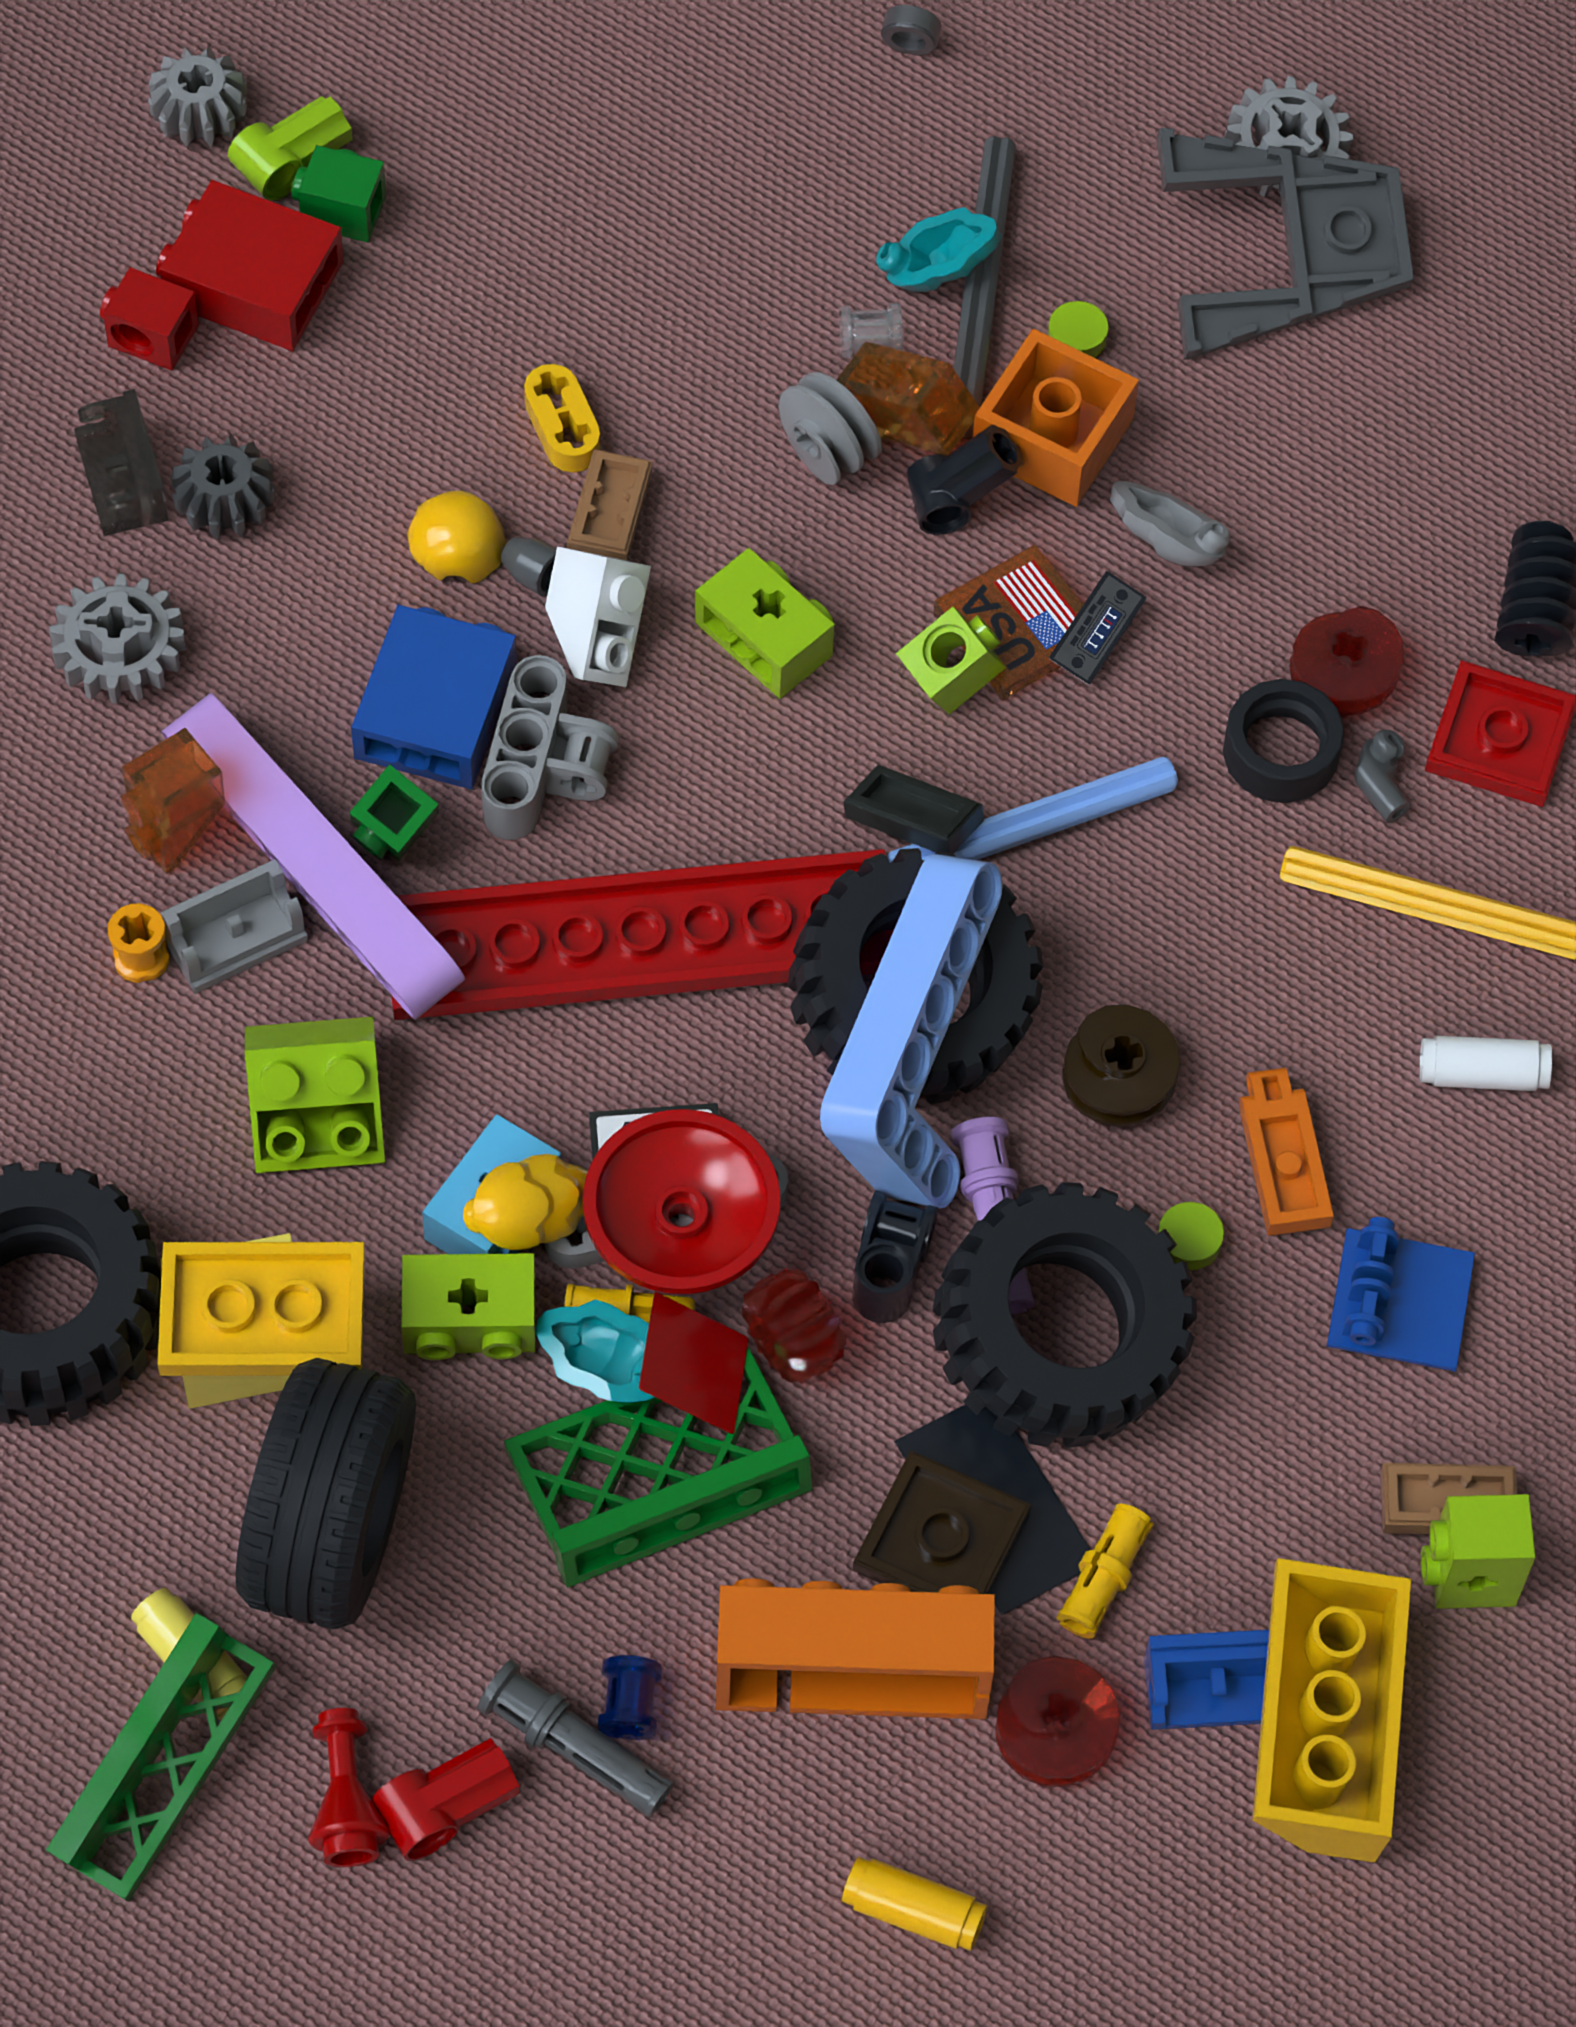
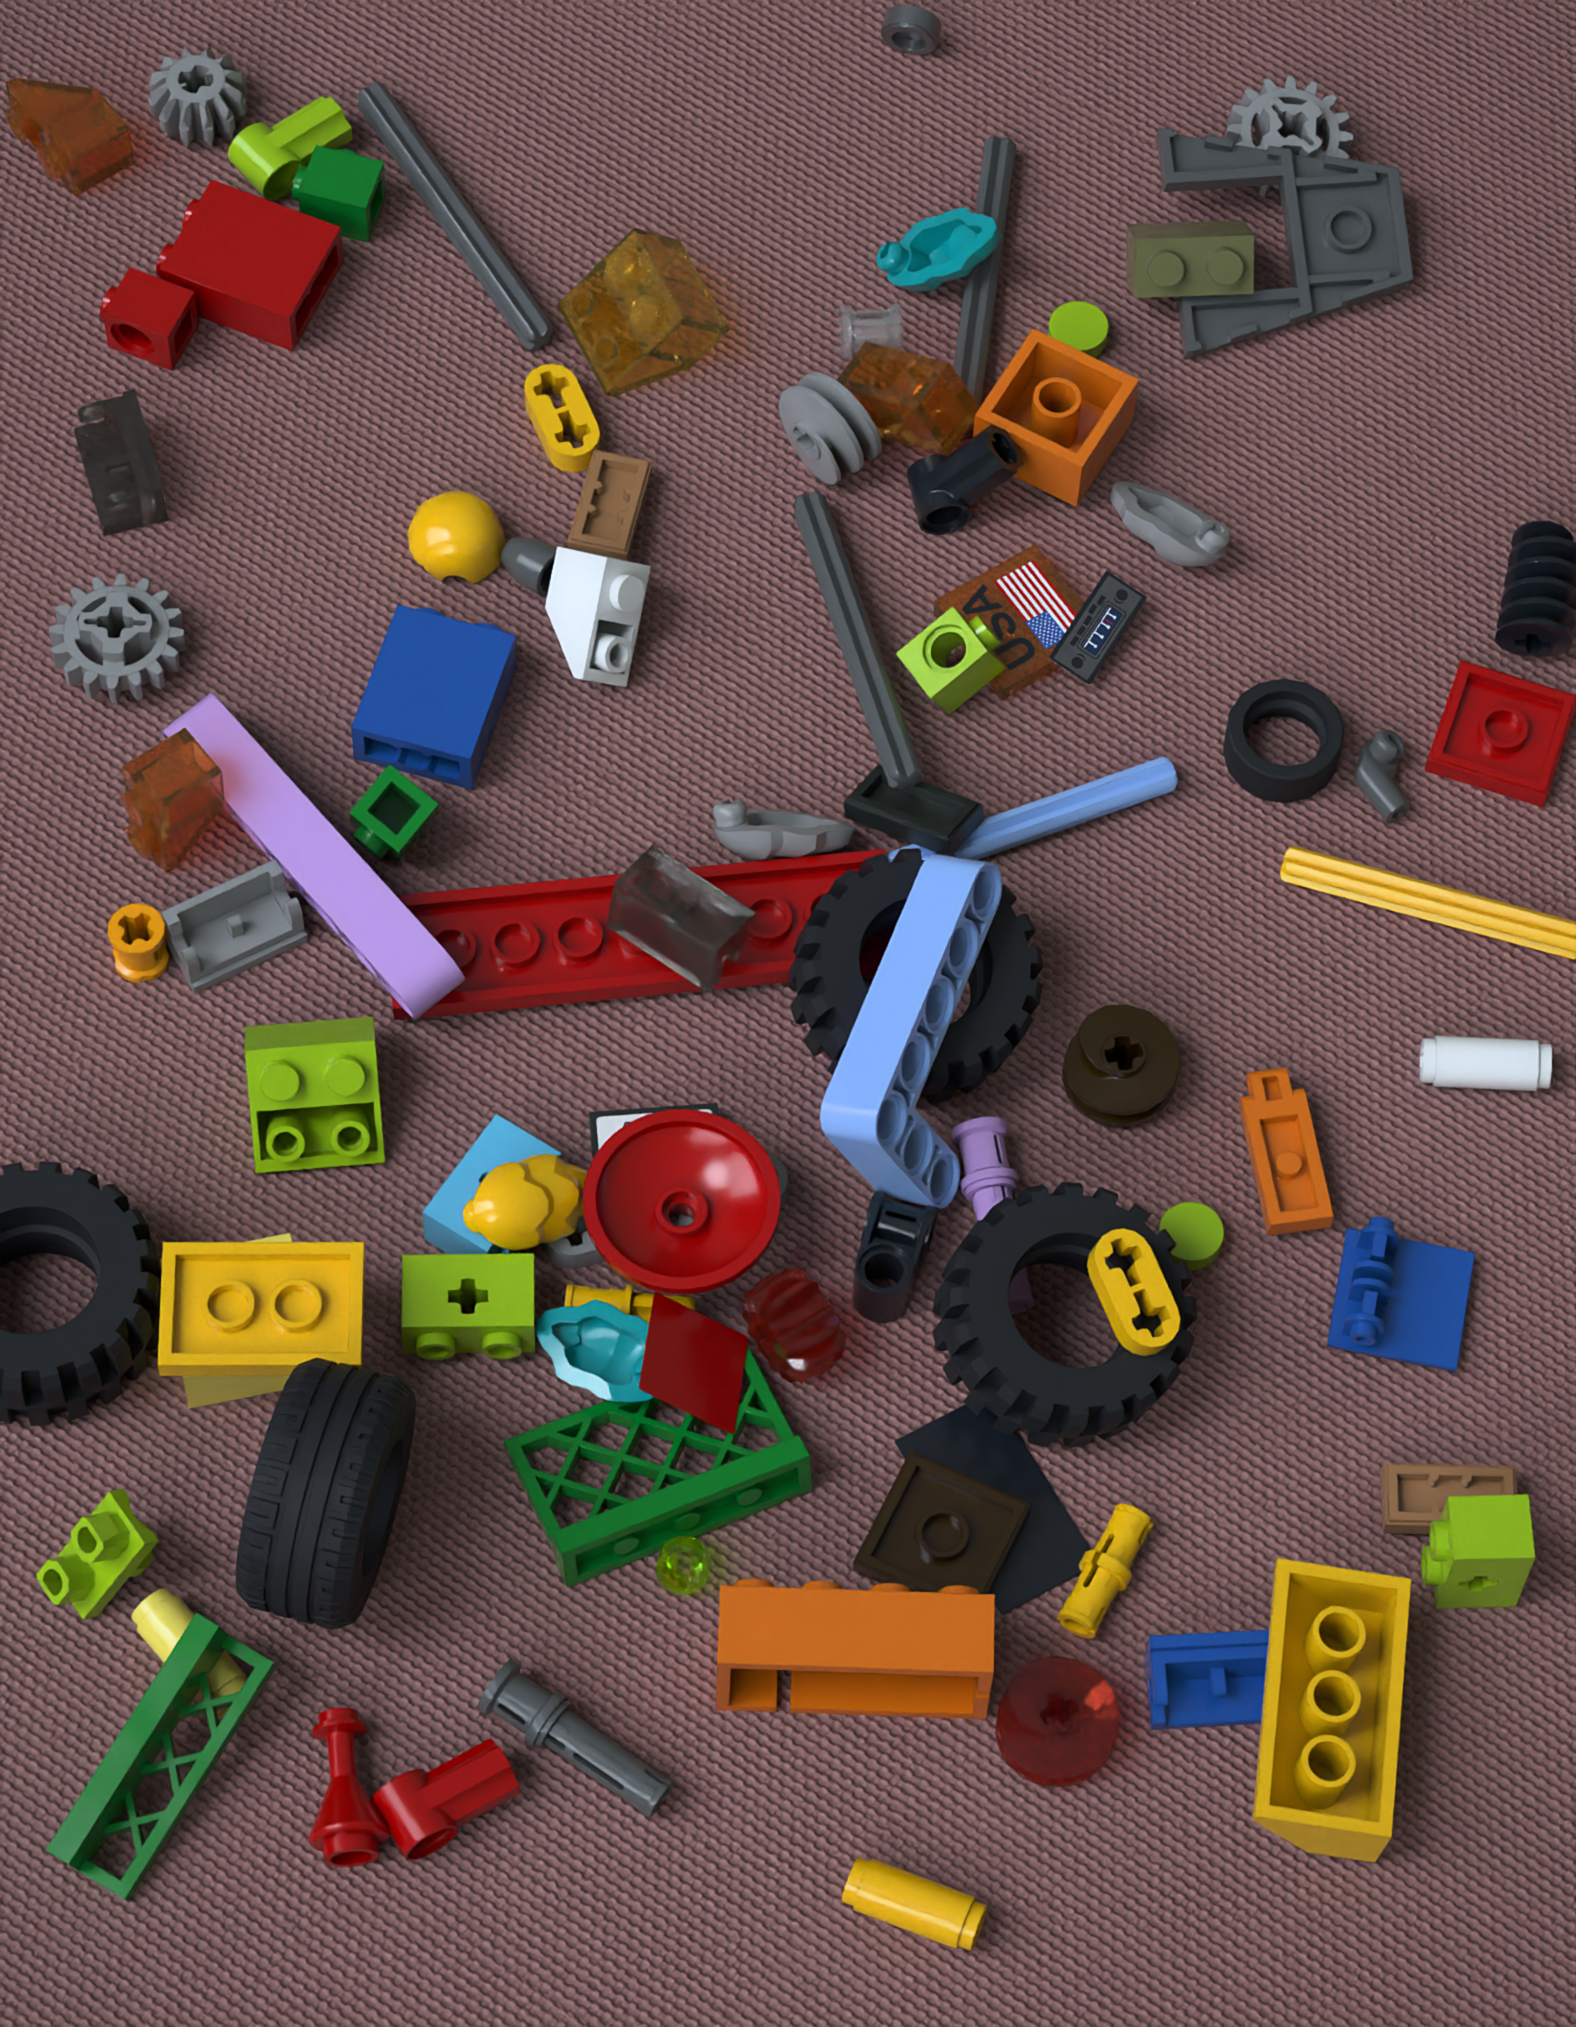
(71, 129): none -> clear orange slope
(99, 1557): none -> lime hips
(223, 486): dark grey gear -> none
(455, 216): none -> dark grey axle
(558, 756): light grey piece -> none
(629, 1697): clear blue bush -> none
(642, 313): none -> clear yellow slope
(668, 1562): none -> clear neon green hinge
(678, 917): none -> clear smoke hinge
(765, 622): lime brick -> none
(776, 833): none -> light grey arm
(857, 641): none -> dark grey axle
(1146, 1285): none -> yellow beam
(1189, 259): none -> olive brick
(1349, 658): clear red piece -> none

